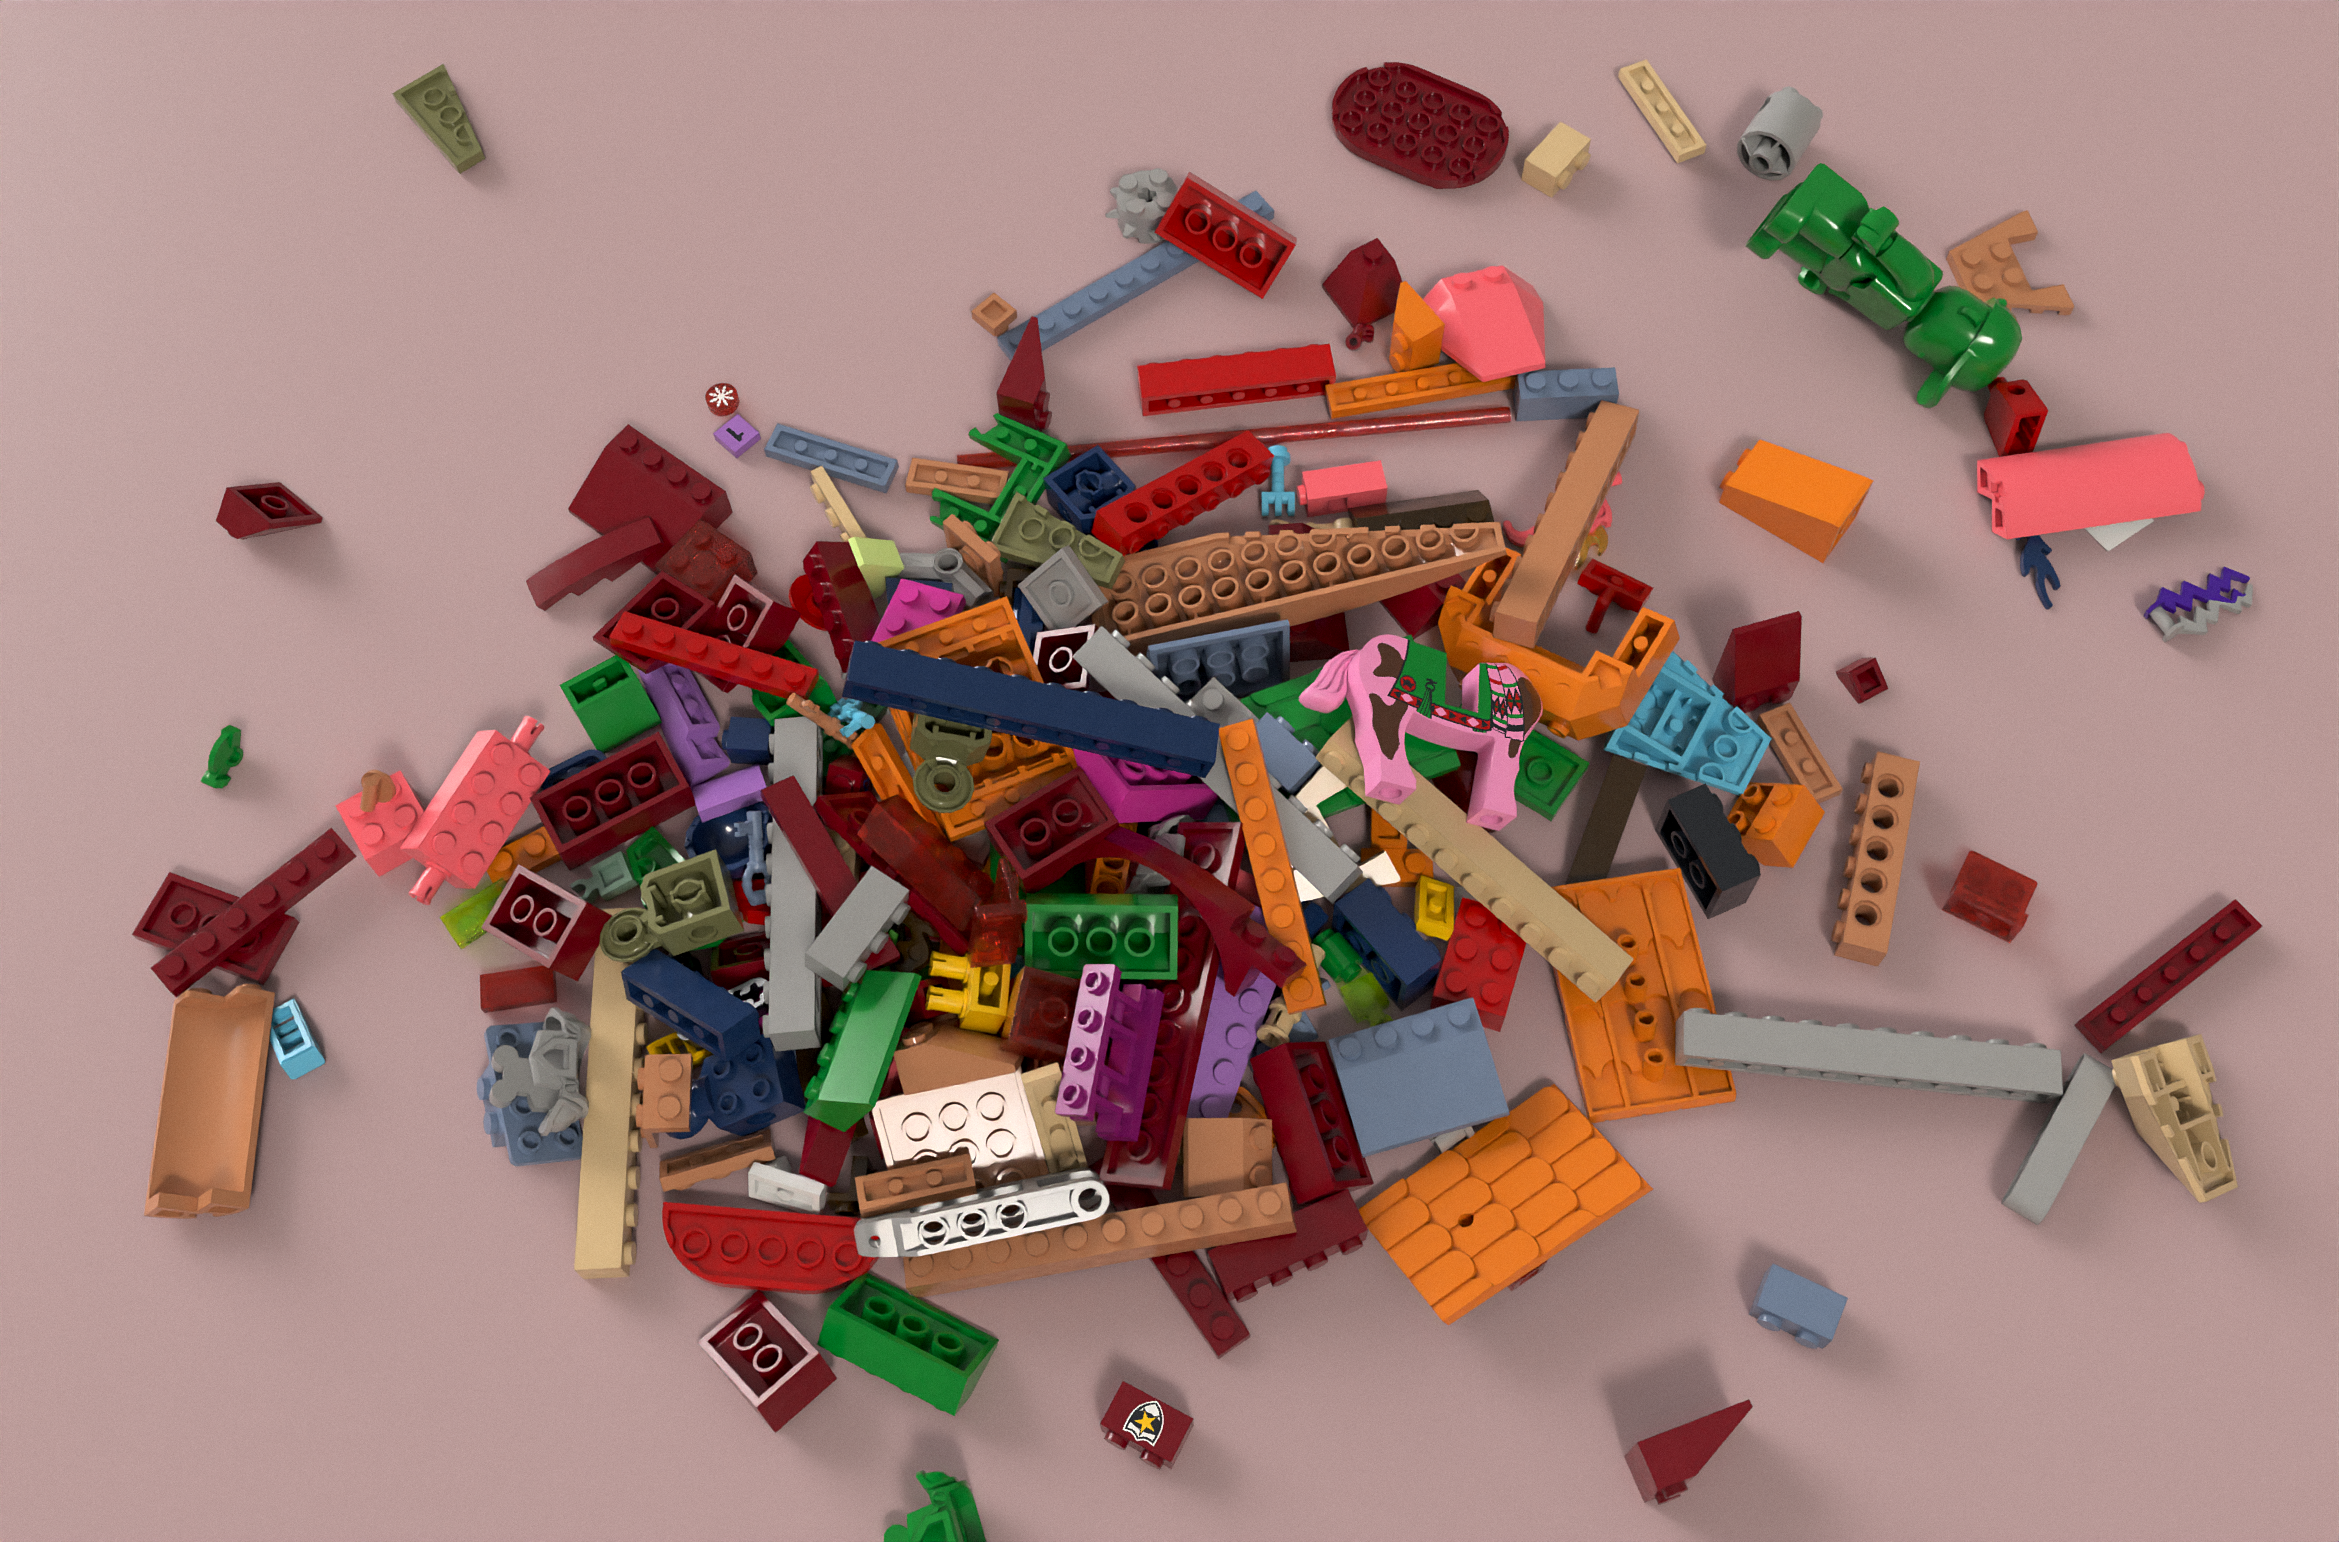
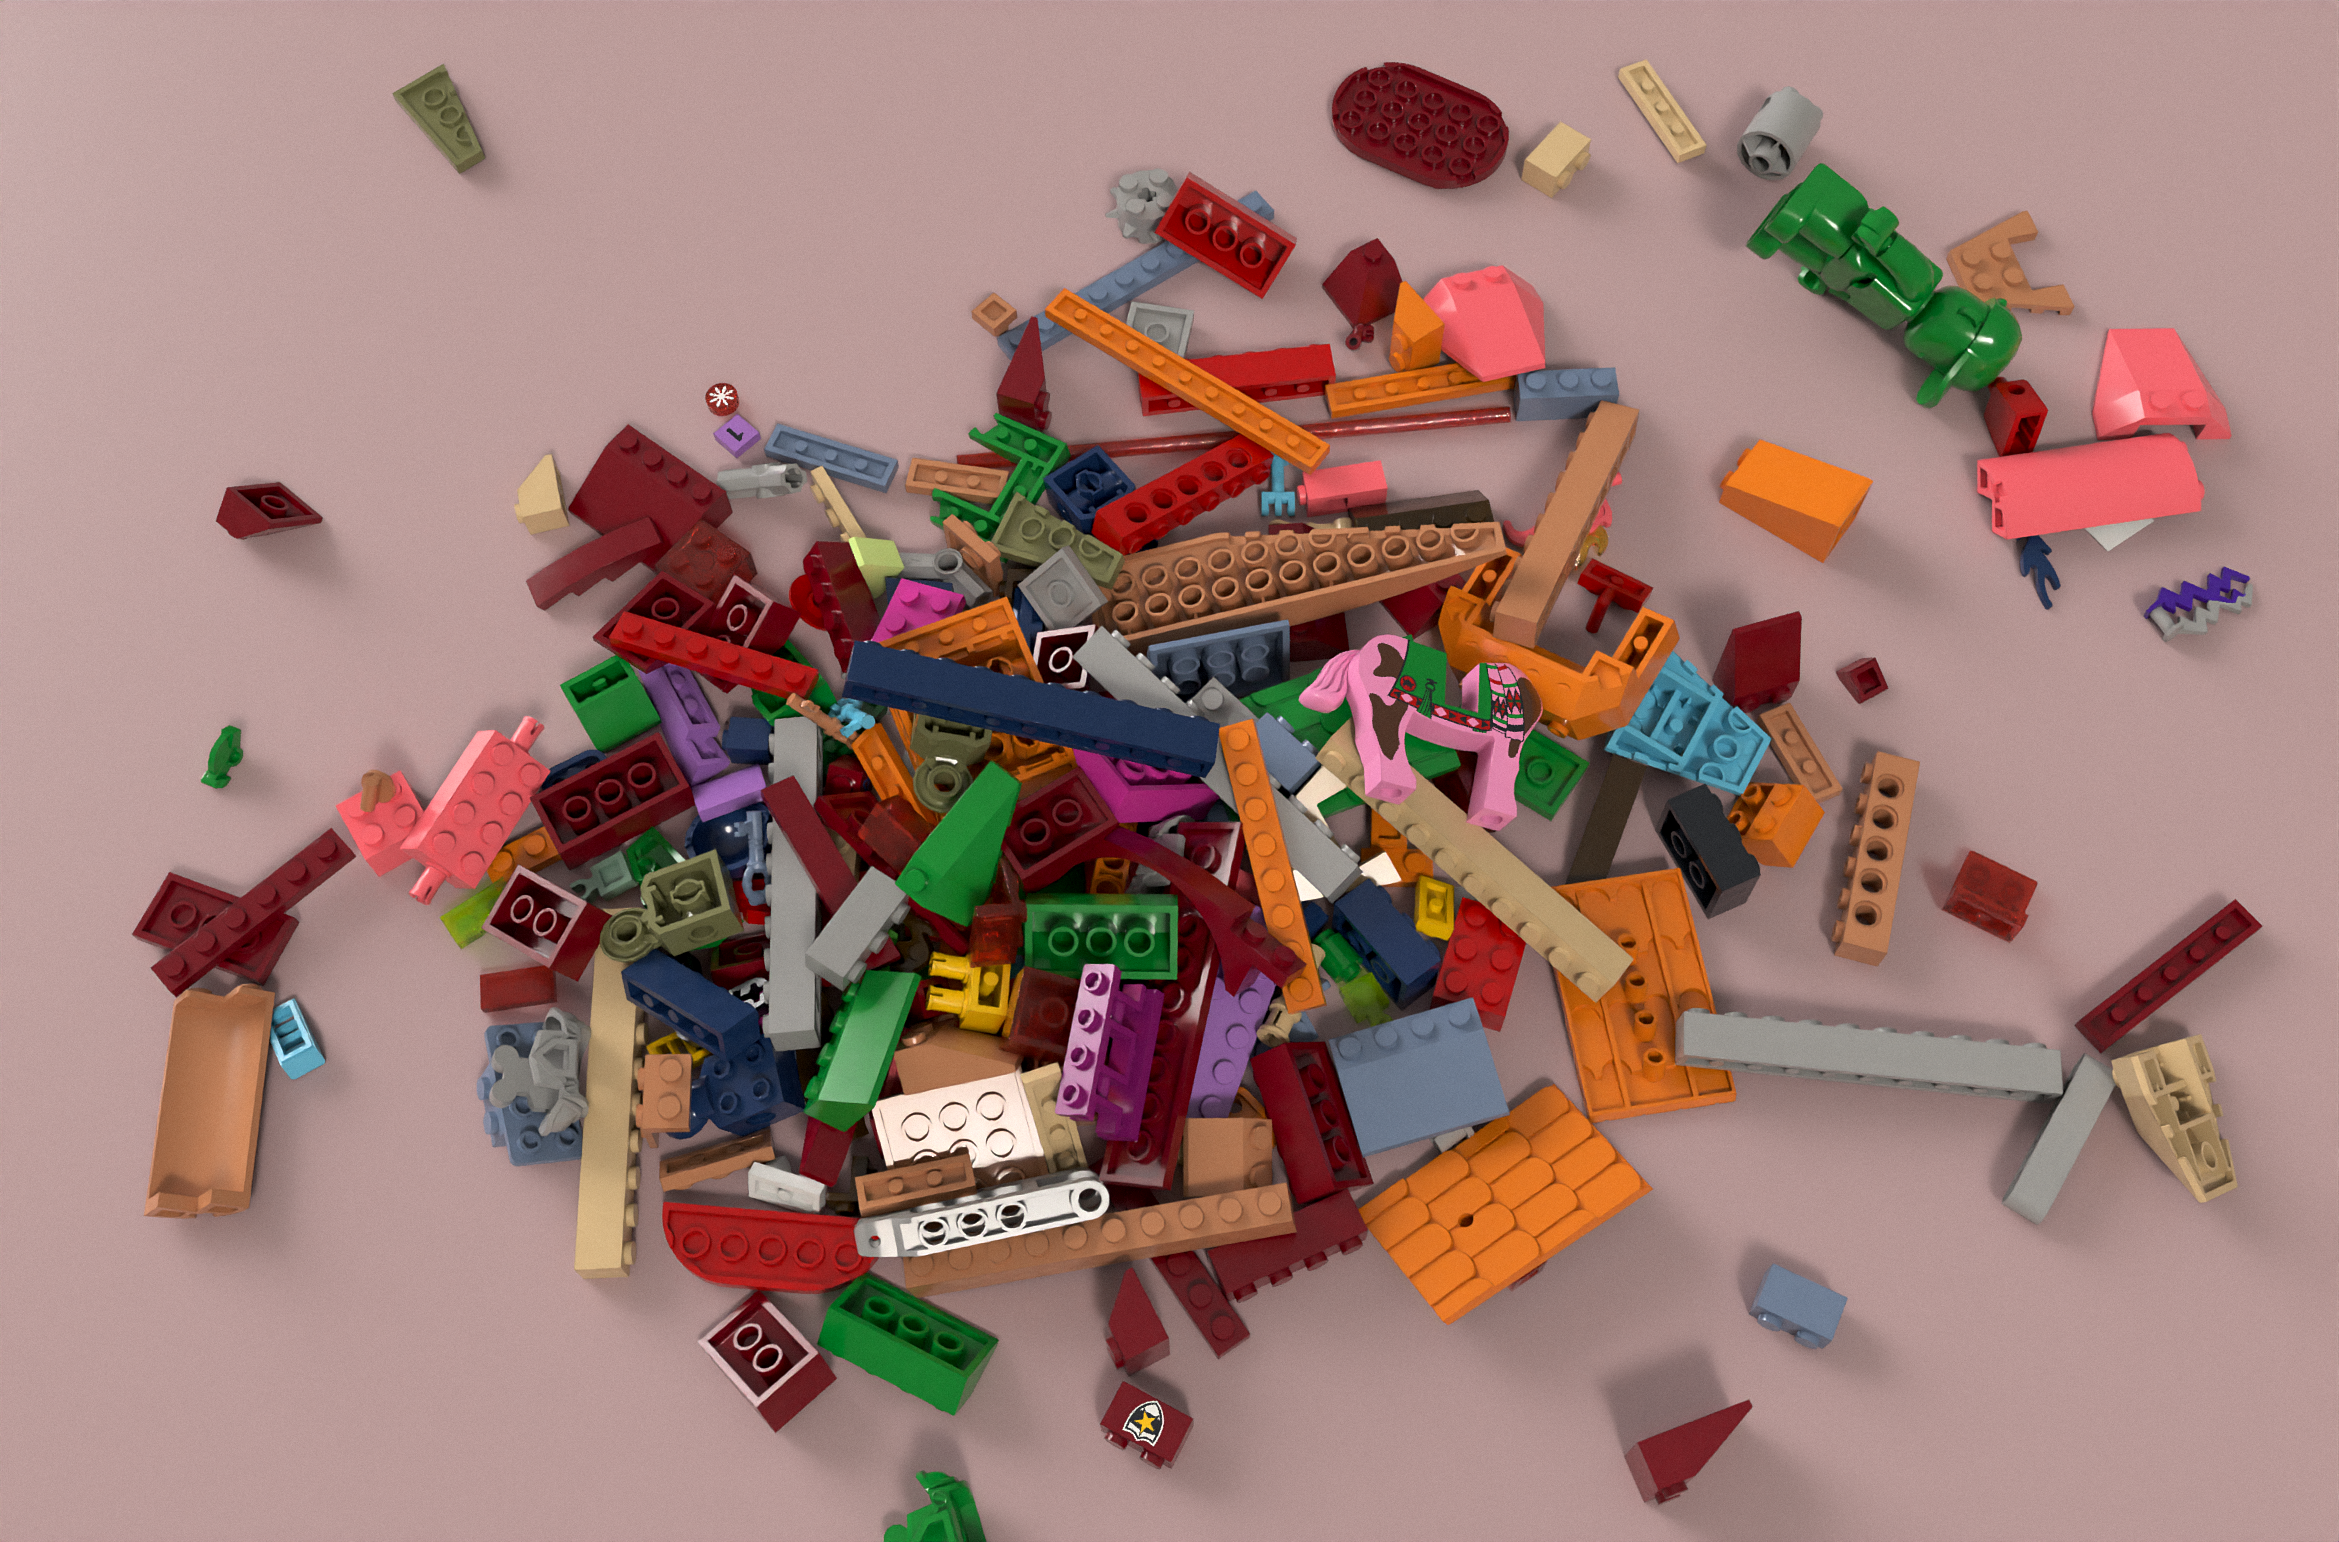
(542, 499): none -> tan slope
(762, 480): none -> light grey piece
(960, 855): none -> green wedge
(1135, 1329): none -> dark red slope
(1163, 324): none -> light grey plate
(1188, 381): none -> orange plate
(2154, 381): none -> coral wedge

